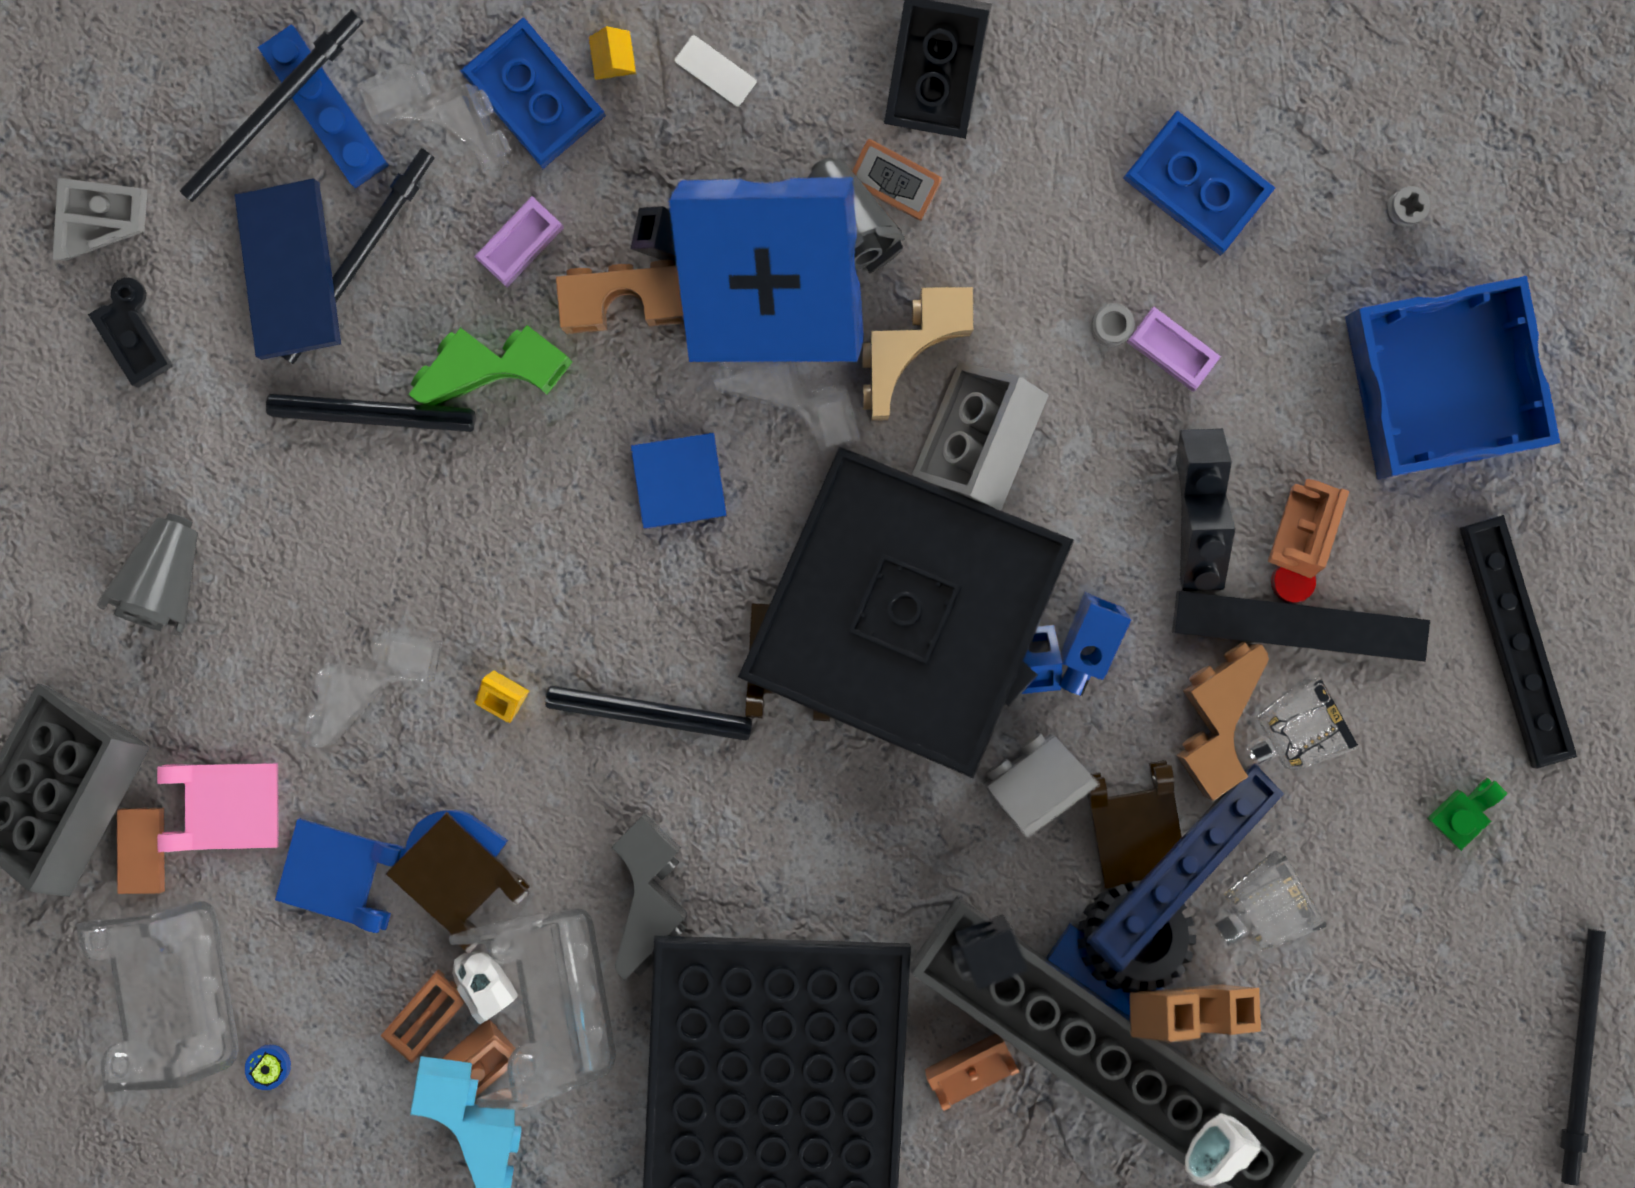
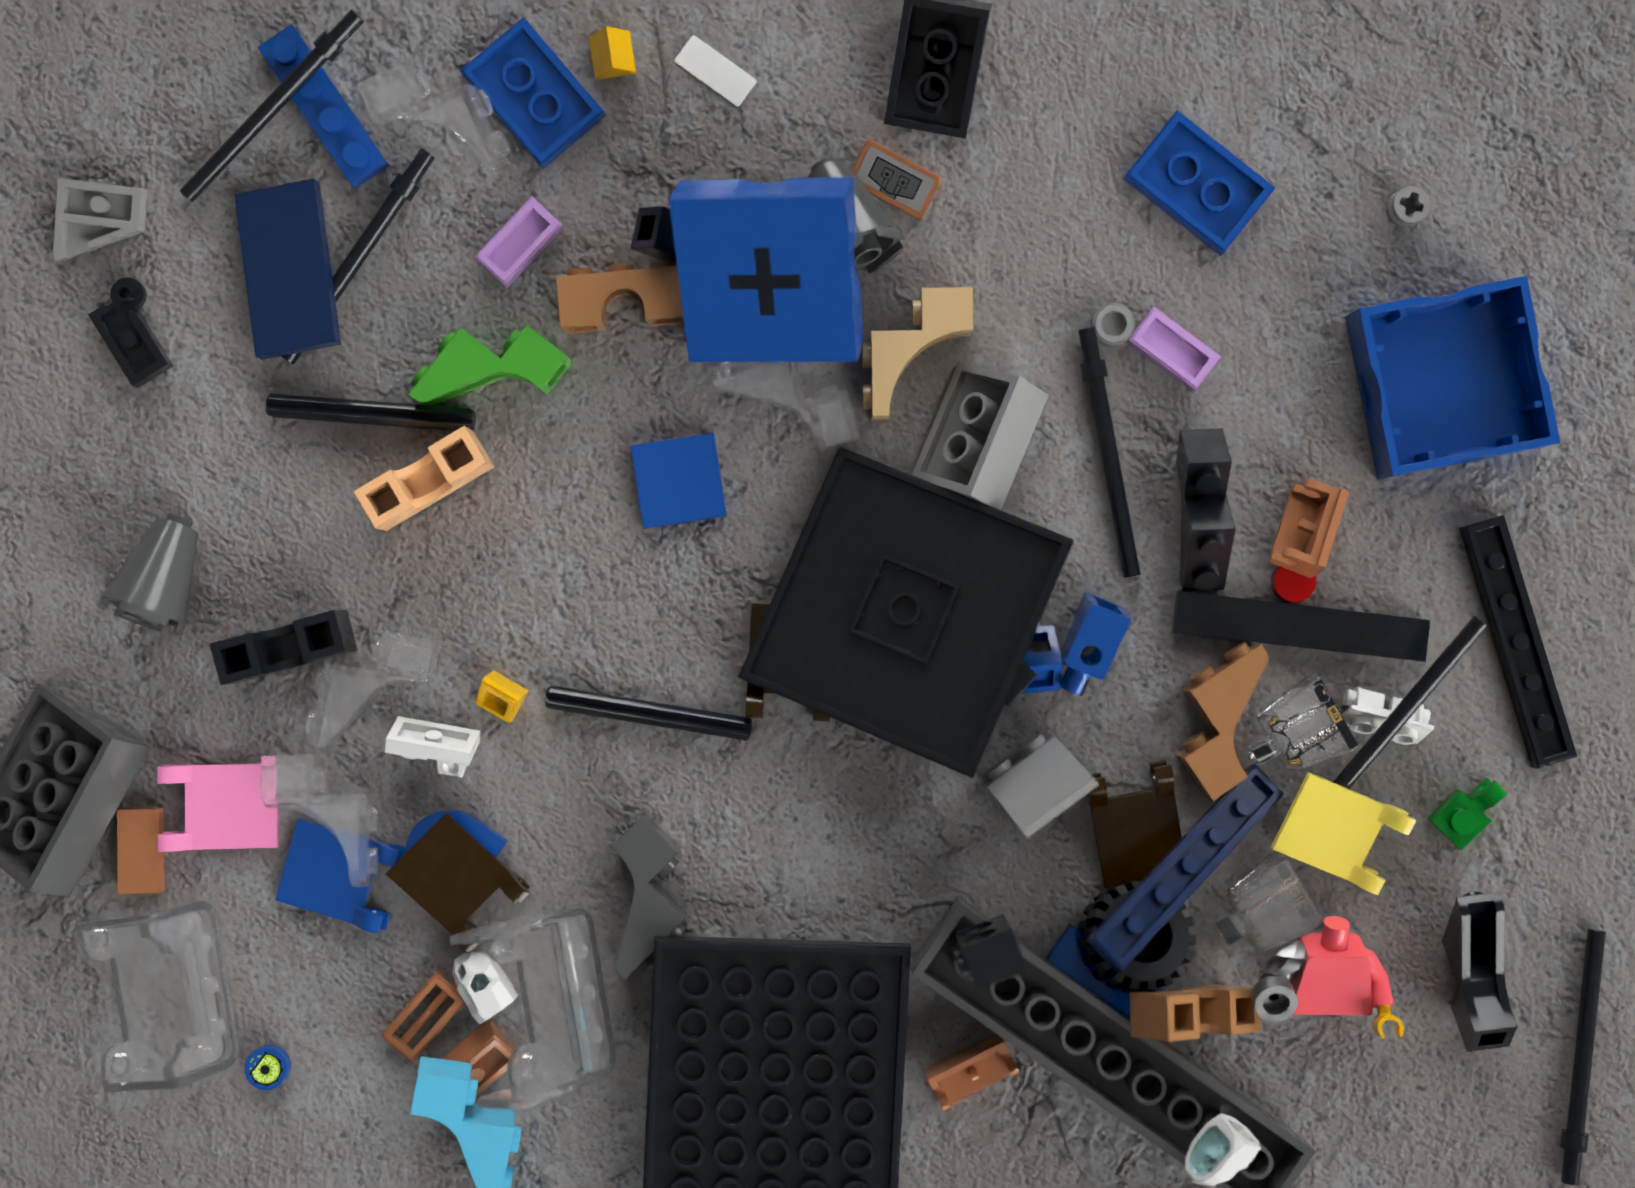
(283, 647): none -> black arch
(294, 785): none -> clear arch
(407, 491): none -> light nougat arch
(447, 744): none -> white hinge
(1094, 371): none -> black bar
(1325, 977): none -> coral torso
(1336, 830): none -> light yellow flag
(1368, 713): none -> white hinge
(1411, 702): none -> black bar
(1477, 957): none -> black arch

